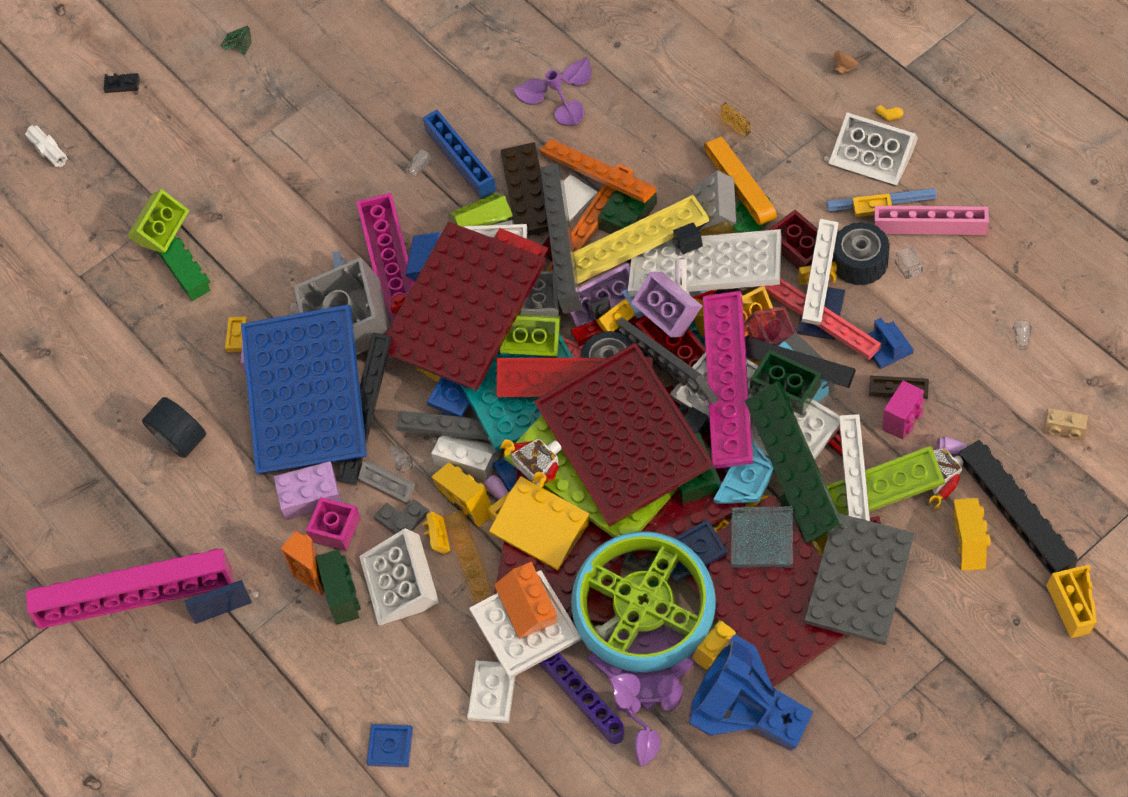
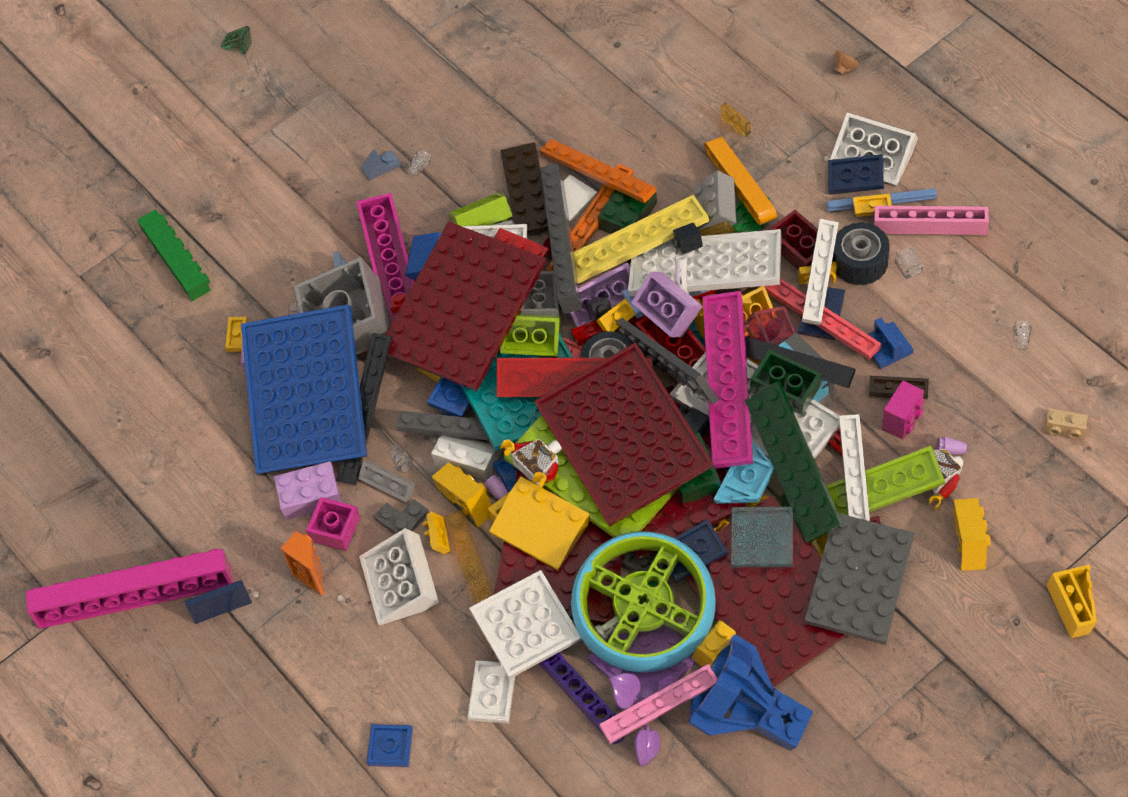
(46, 146): white piece -> none
(121, 83): black plate -> none
(158, 222): lime slope -> none
(174, 427): black wheel -> none
(338, 586): dark green brick -> none
(378, 165): none -> sand blue slope
(459, 154): blue brick -> none
(526, 600): orange slope -> none
(569, 114): medium lavender plant -> none
(658, 704): none -> bright pink plate
(856, 174): none -> dark blue tile
(889, 114): yellow arm -> none
(1017, 508): black brick -> none

